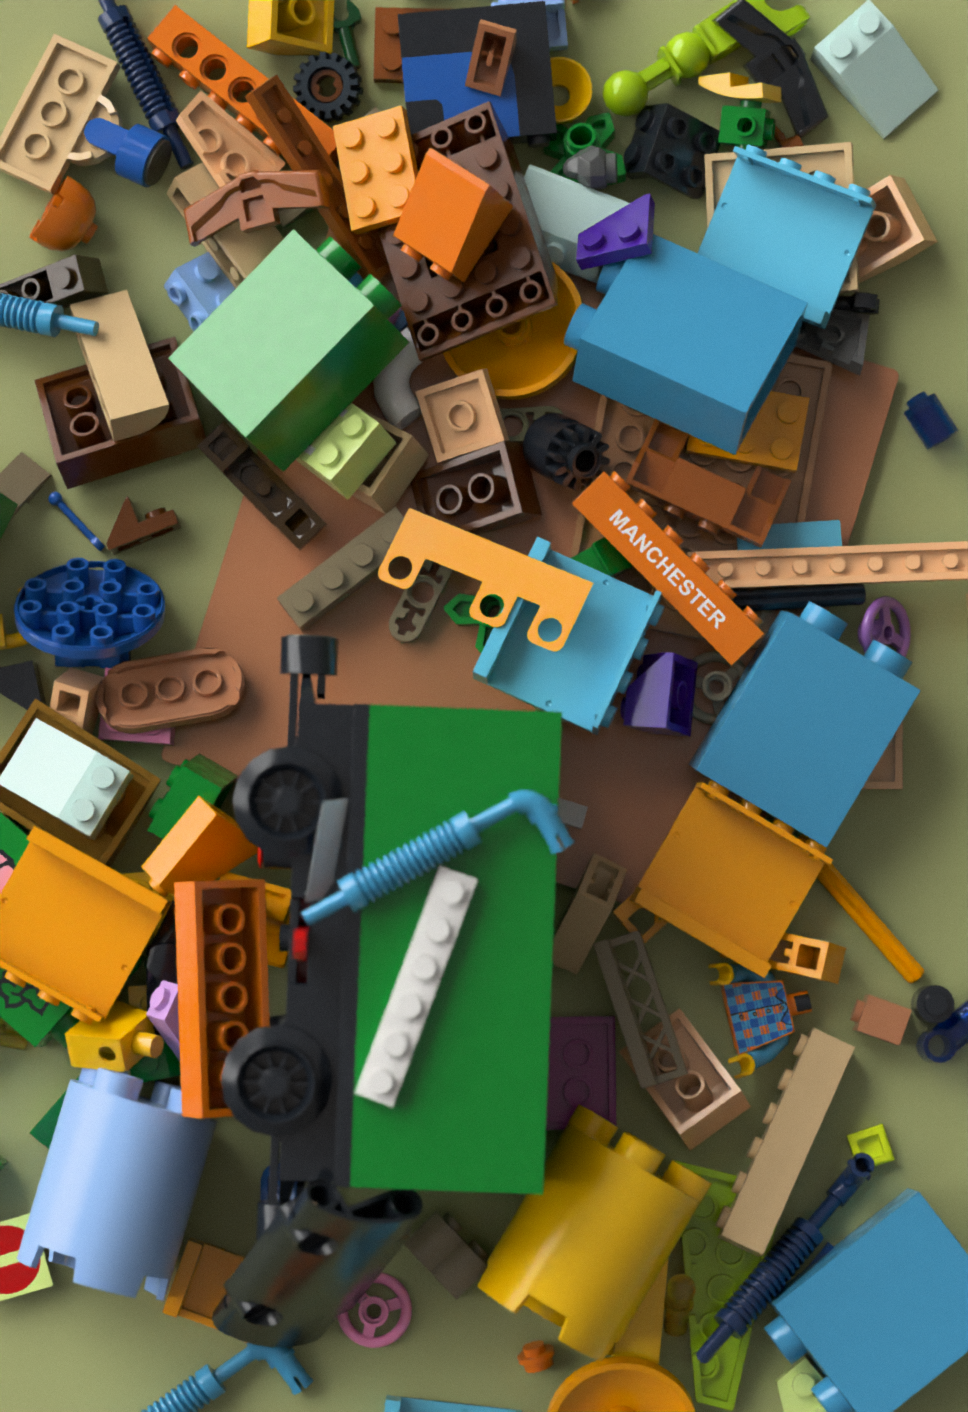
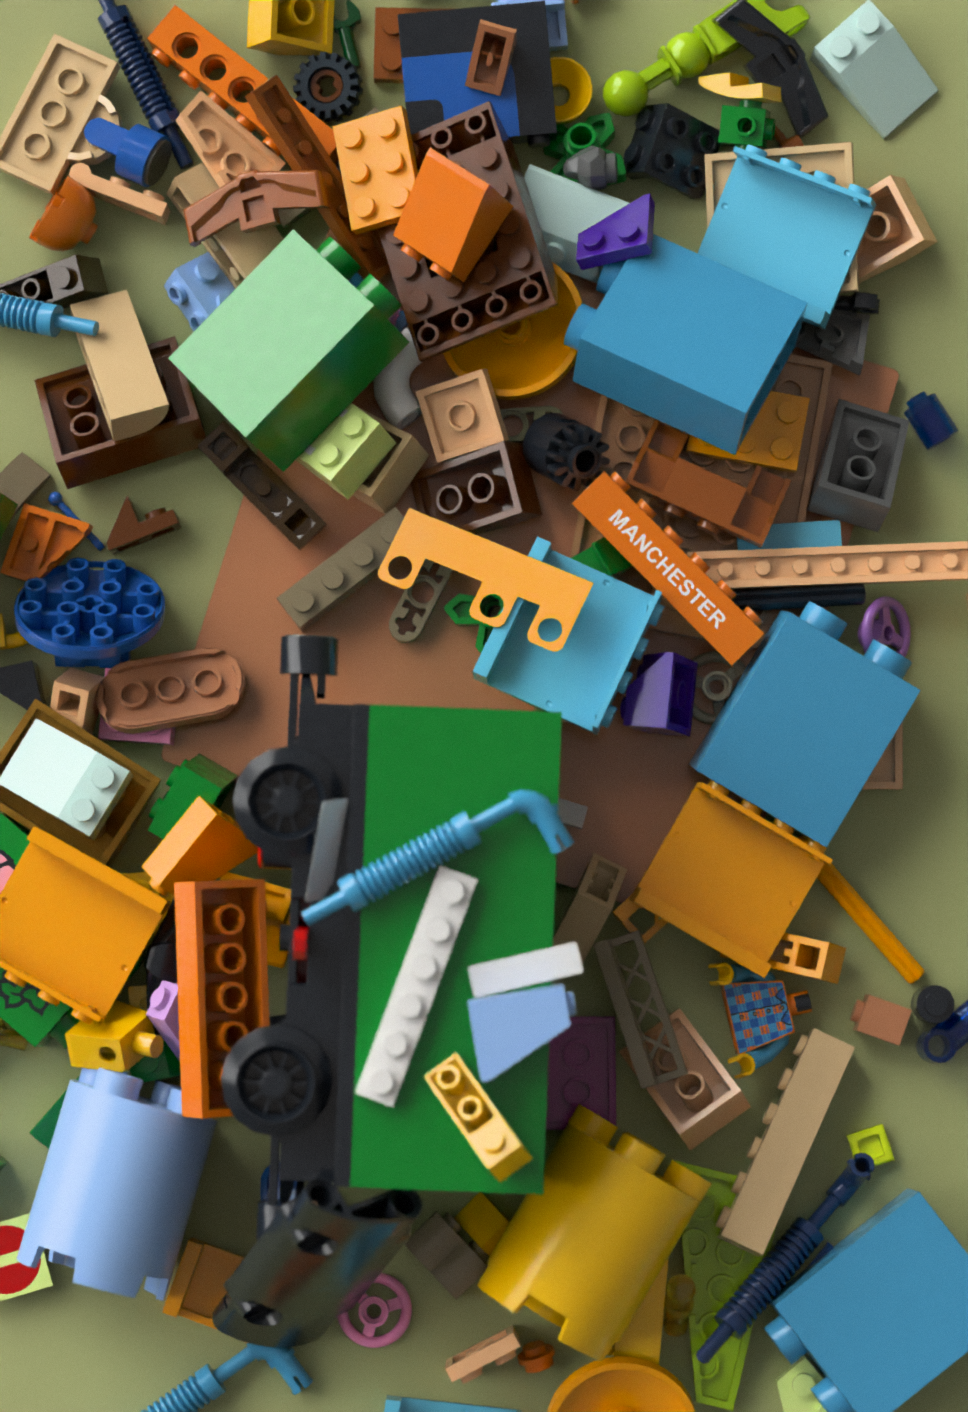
(41, 542): none -> orange wing
(118, 193): none -> light nougat plate
(470, 1362): none -> light nougat plate
(478, 1118): none -> yellow slope
(483, 1222): none -> yellow slope
(516, 1024): none -> light blue slope
(525, 969): none -> white sticker
(859, 466): none -> dark grey slope

